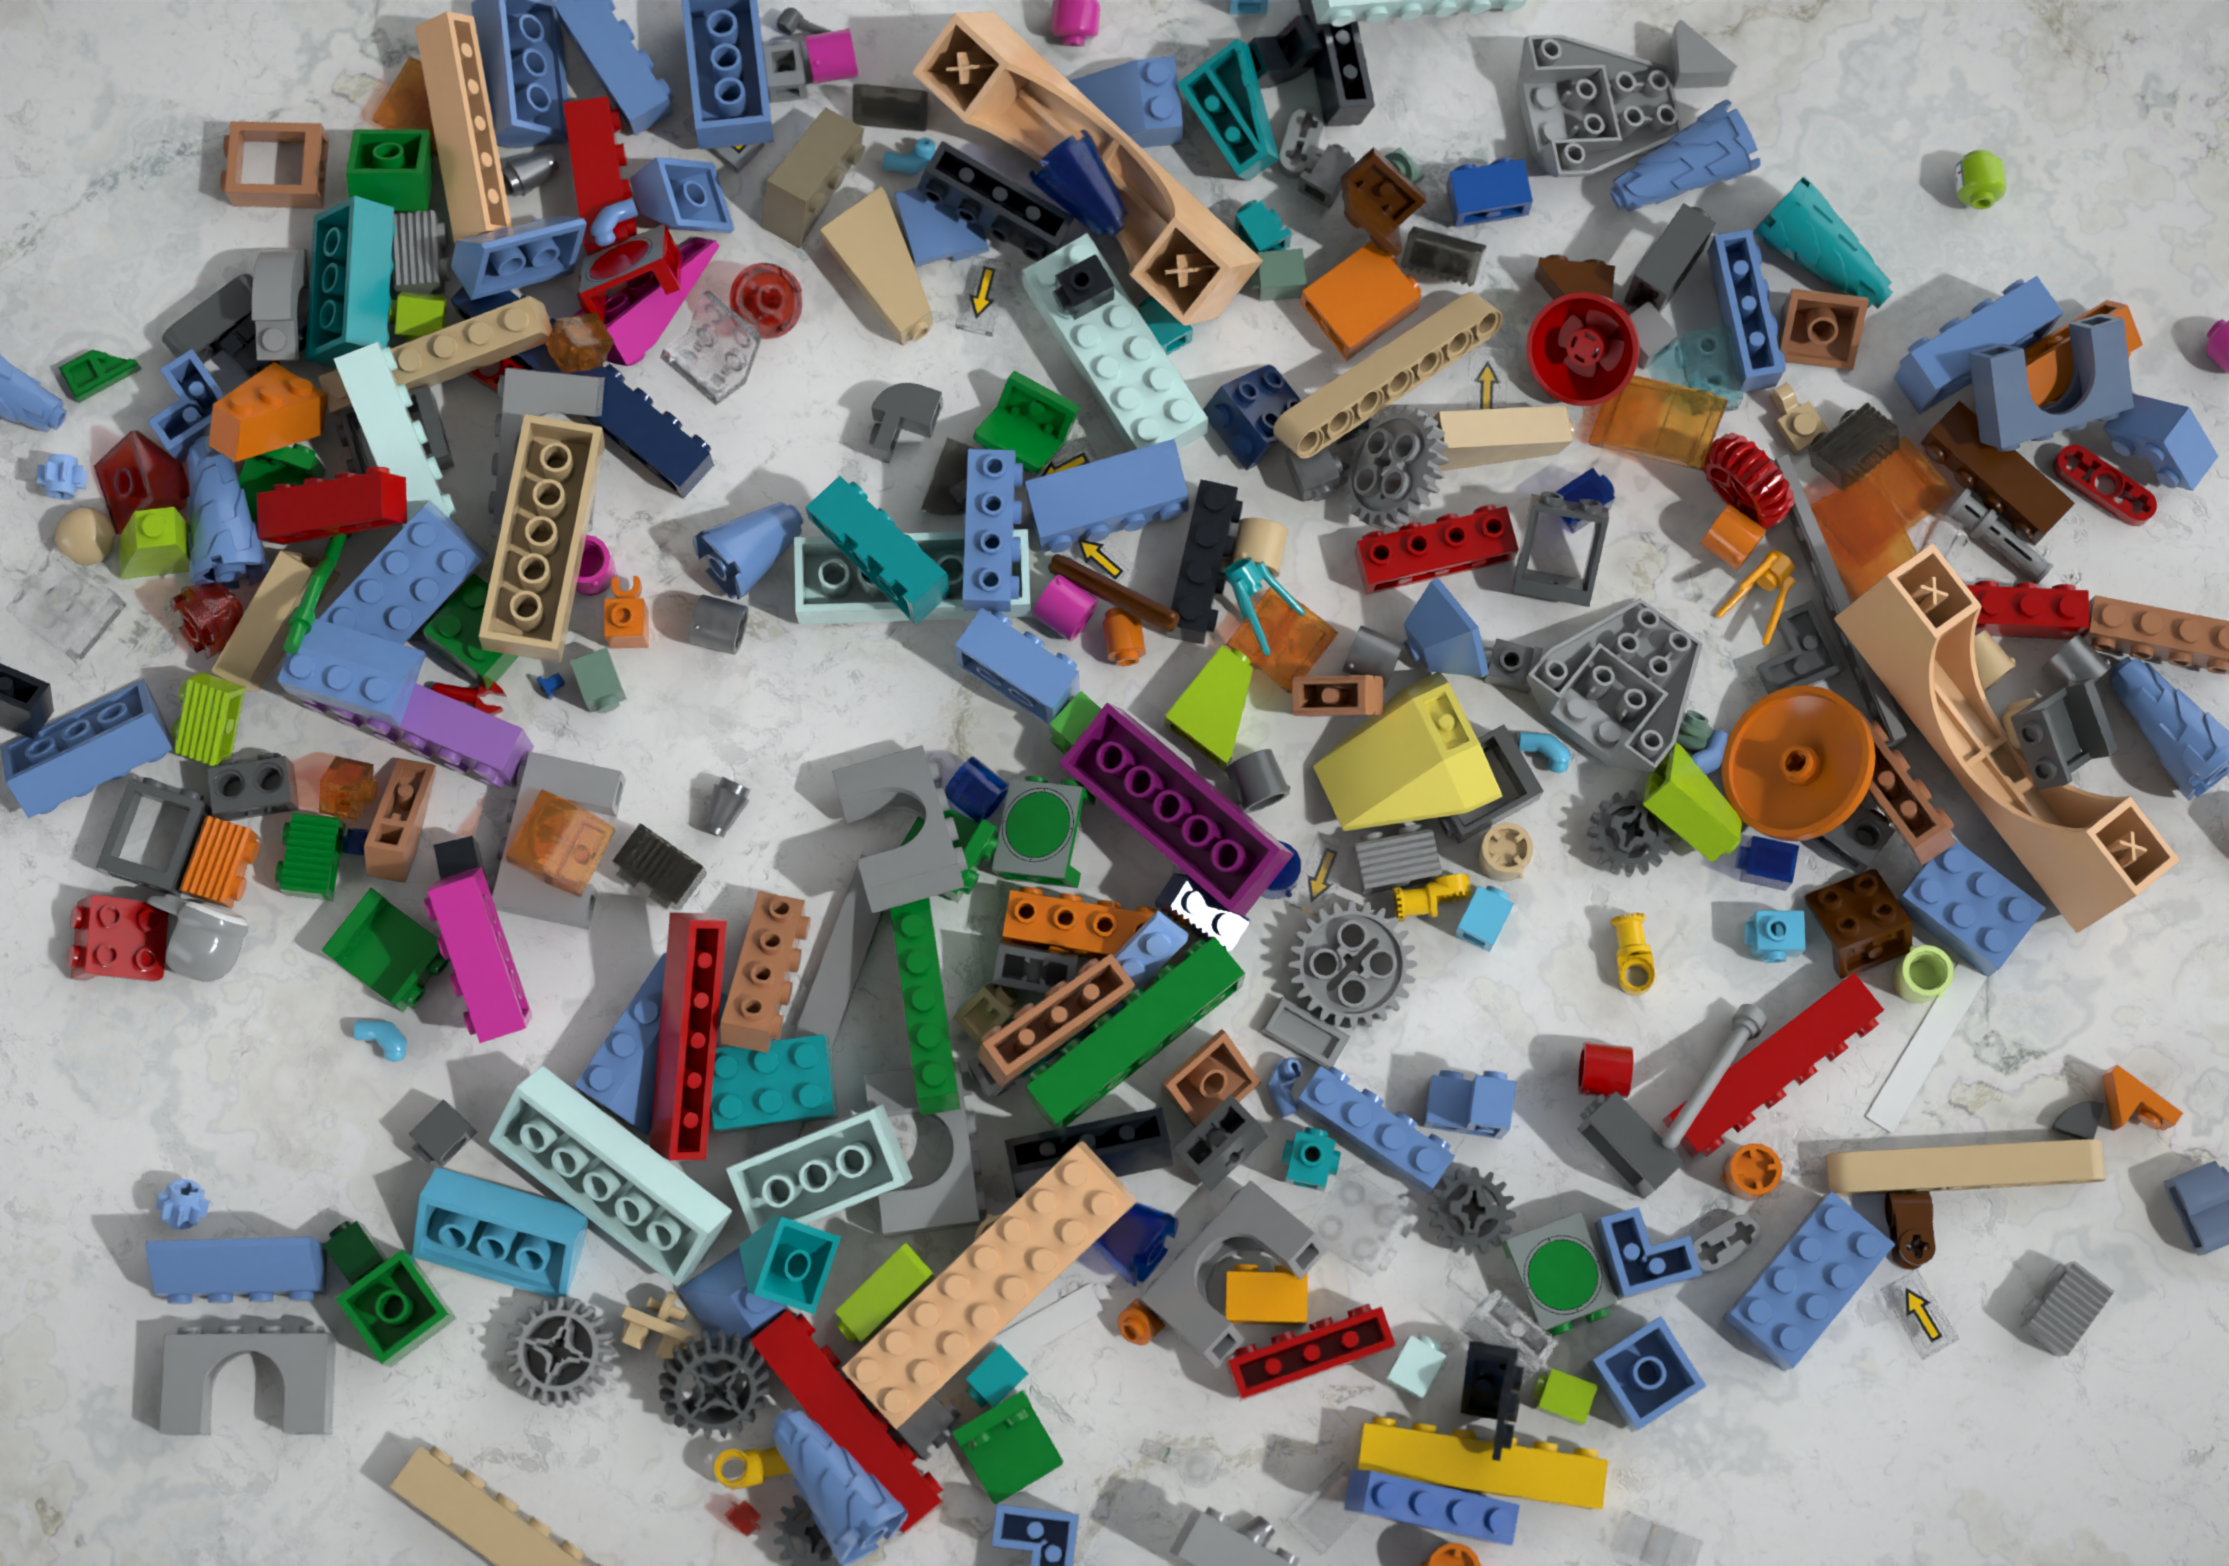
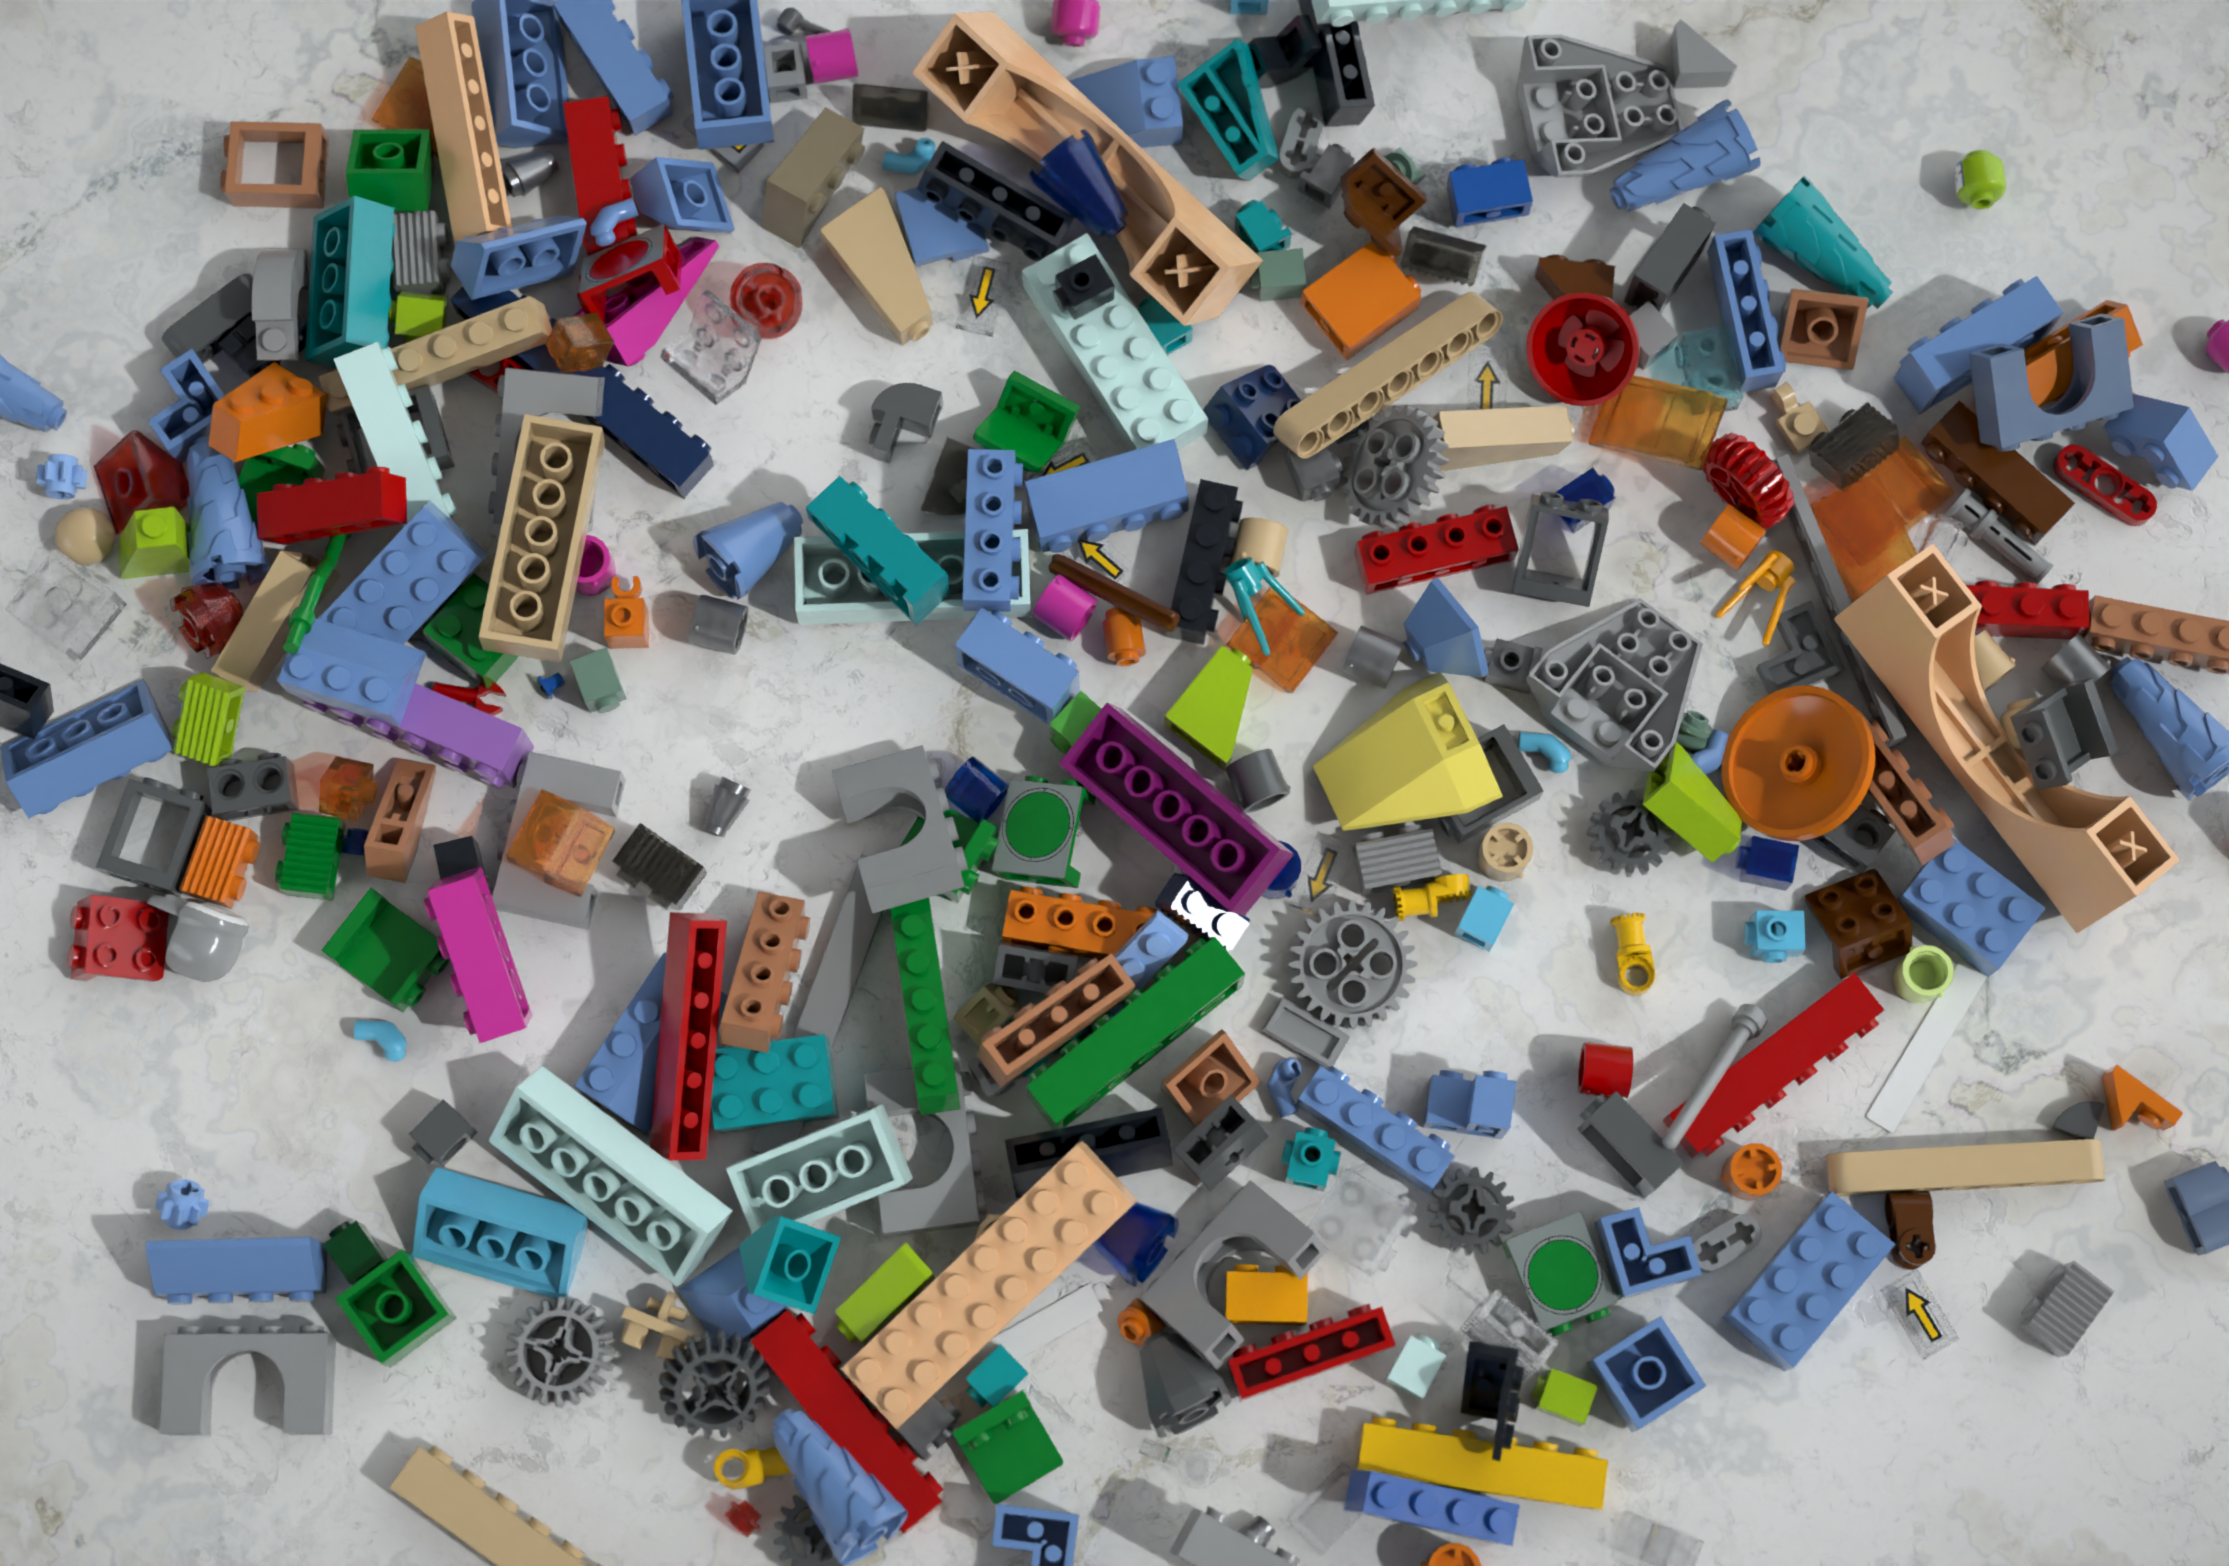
(95, 372): green tile -> none
(1179, 1385): none -> dark grey cone
(1338, 696): nougat brick -> none

